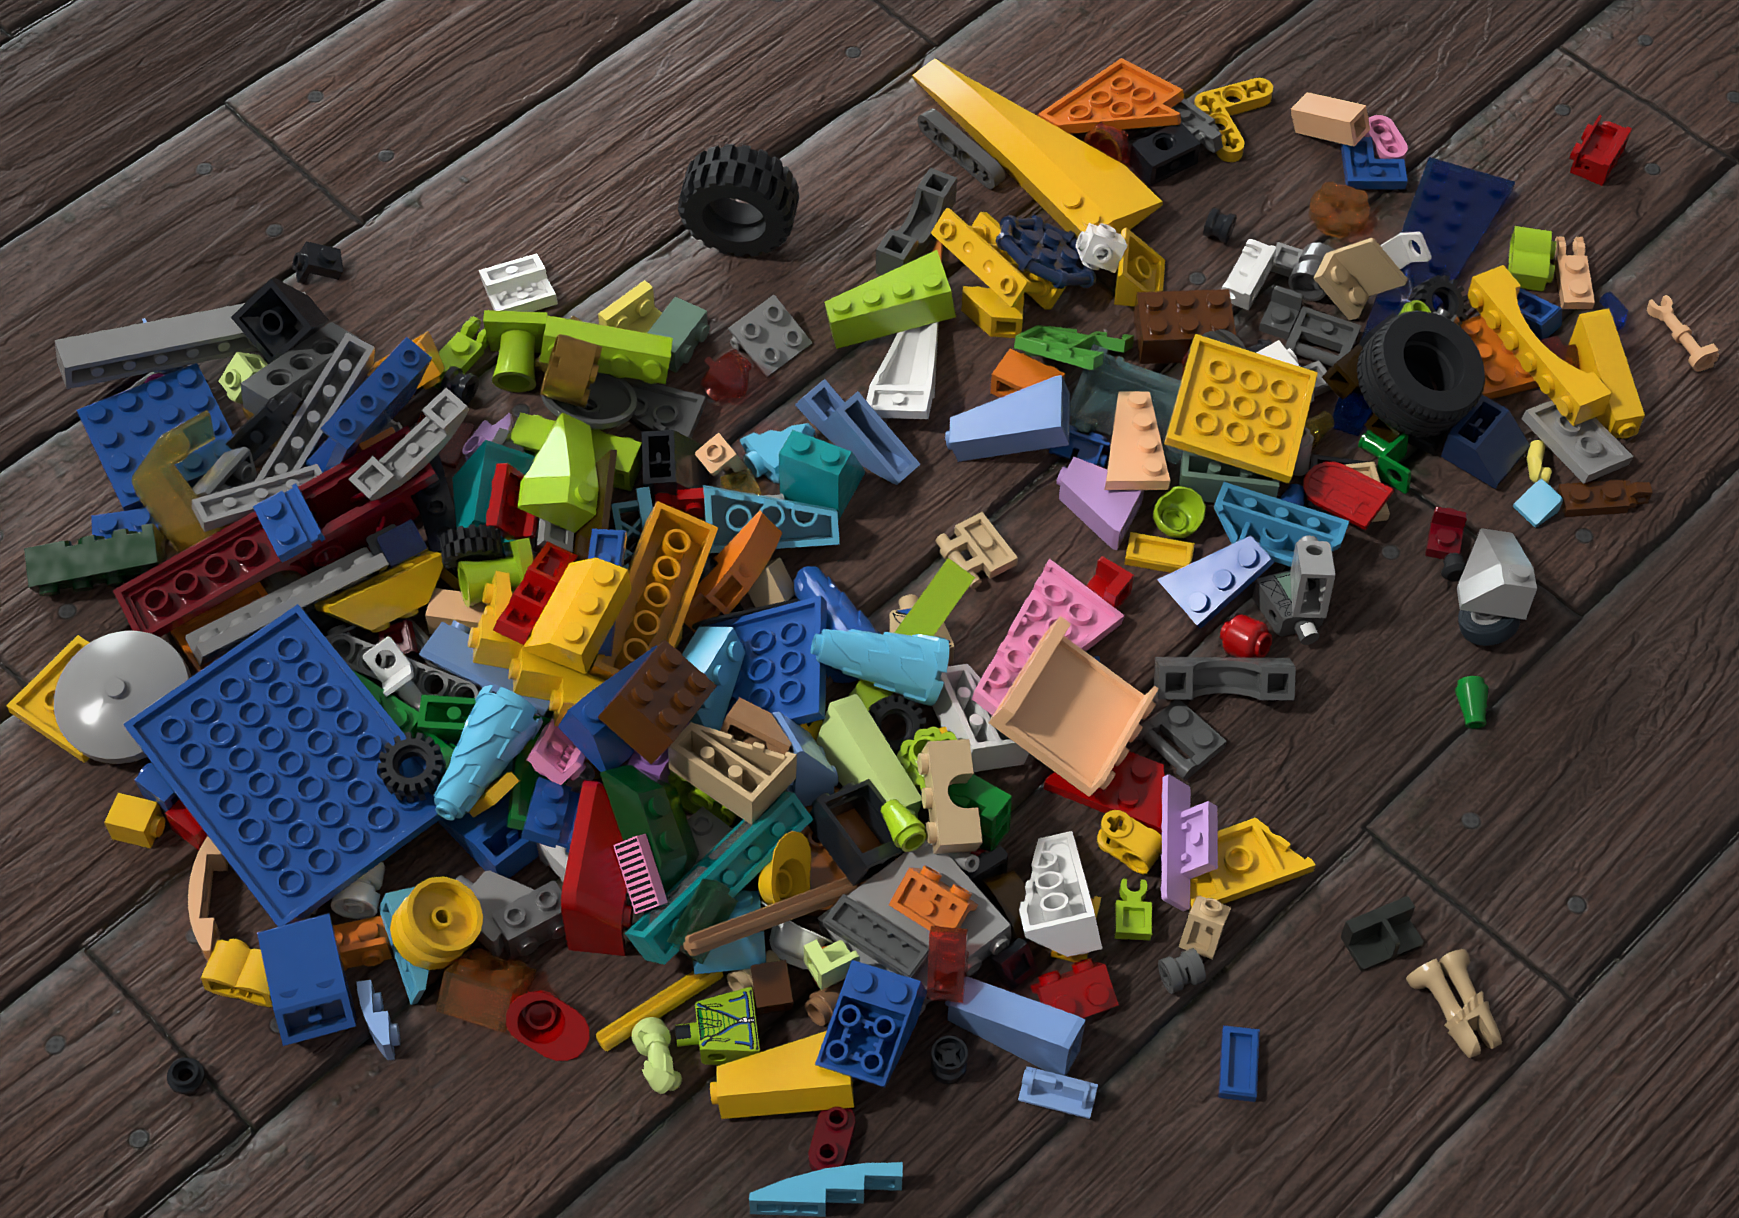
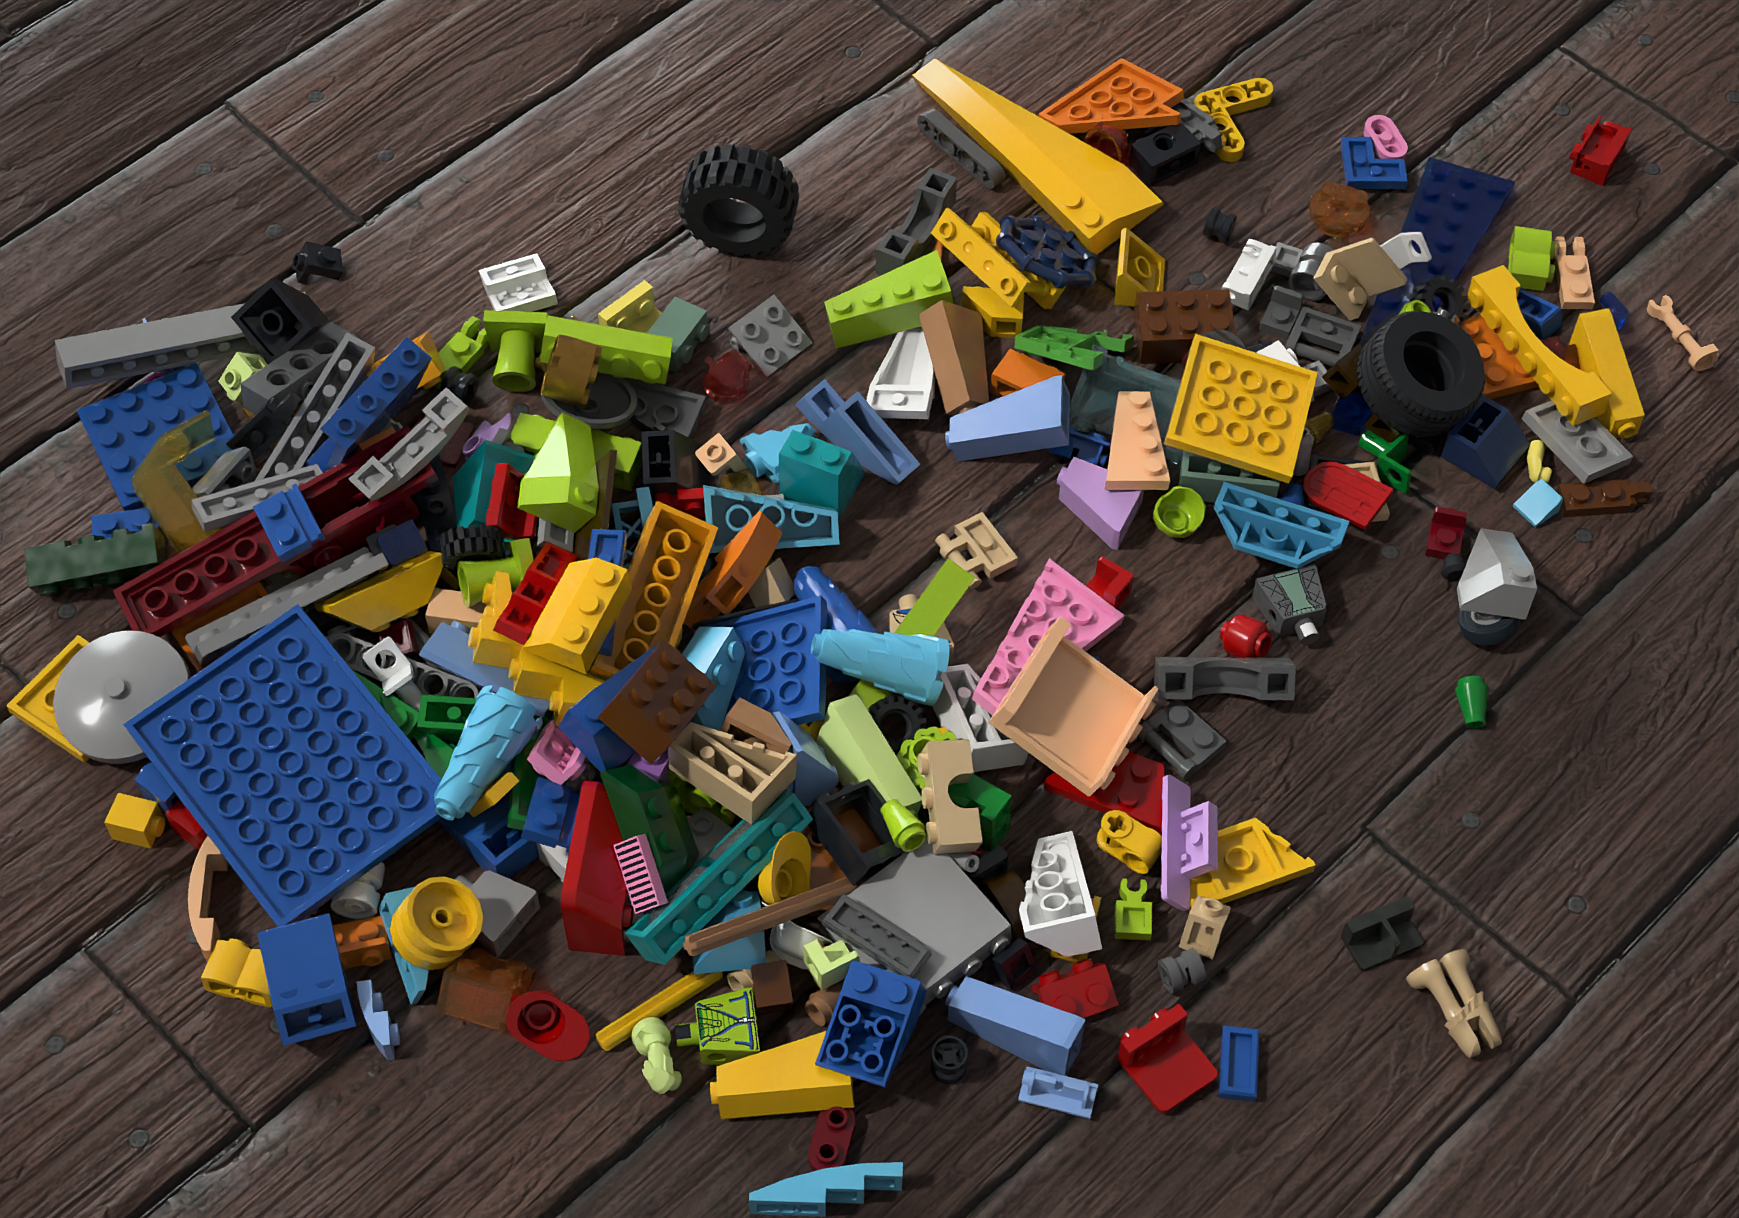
(181, 1067): black plate -> none
(403, 750): black tyre -> none
(531, 920): flat silver bracket -> none
(706, 908): clear green panel -> none
(931, 901): orange bracket -> none
(947, 963): clear red slope -> none
(957, 355): none -> medium nougat slope
(1100, 247): white brick -> none
(1158, 553): yellow tile -> none
(1165, 1060): none -> red bracket
(1217, 579): wing -> none
(1313, 561): light grey torso -> none
(1330, 119): light nougat brick -> none

